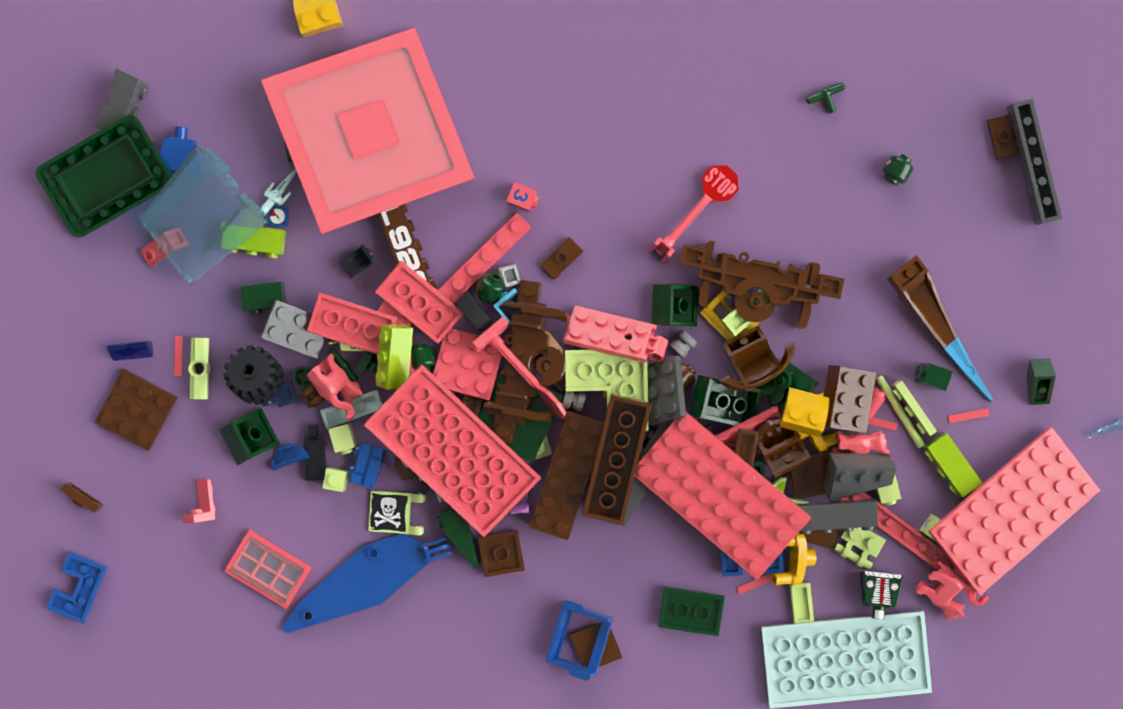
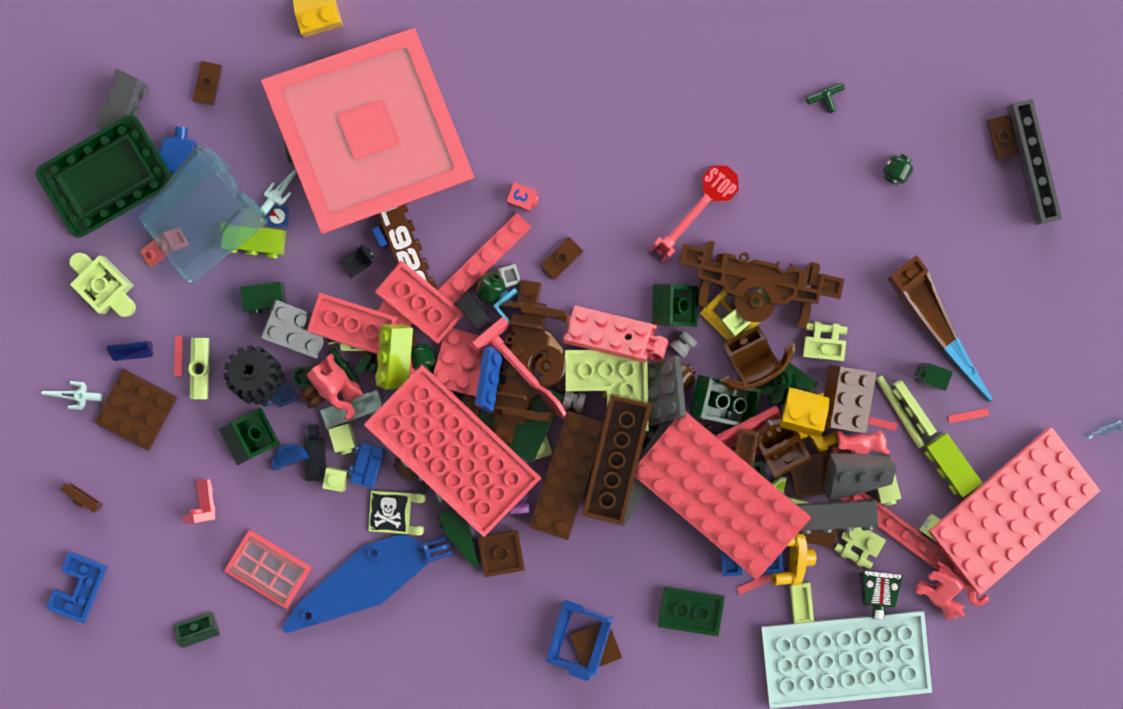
(80, 395): none -> light aqua piece
(102, 285): none -> yellowish green brick
(196, 630): none -> dark green slope
(207, 83): none -> reddish brown plate
(380, 237): none -> blue tile
(488, 379): none -> blue plate
(825, 348): none -> yellowish green plate
(877, 400): coral cone -> none
(1040, 381): dark green slope -> none

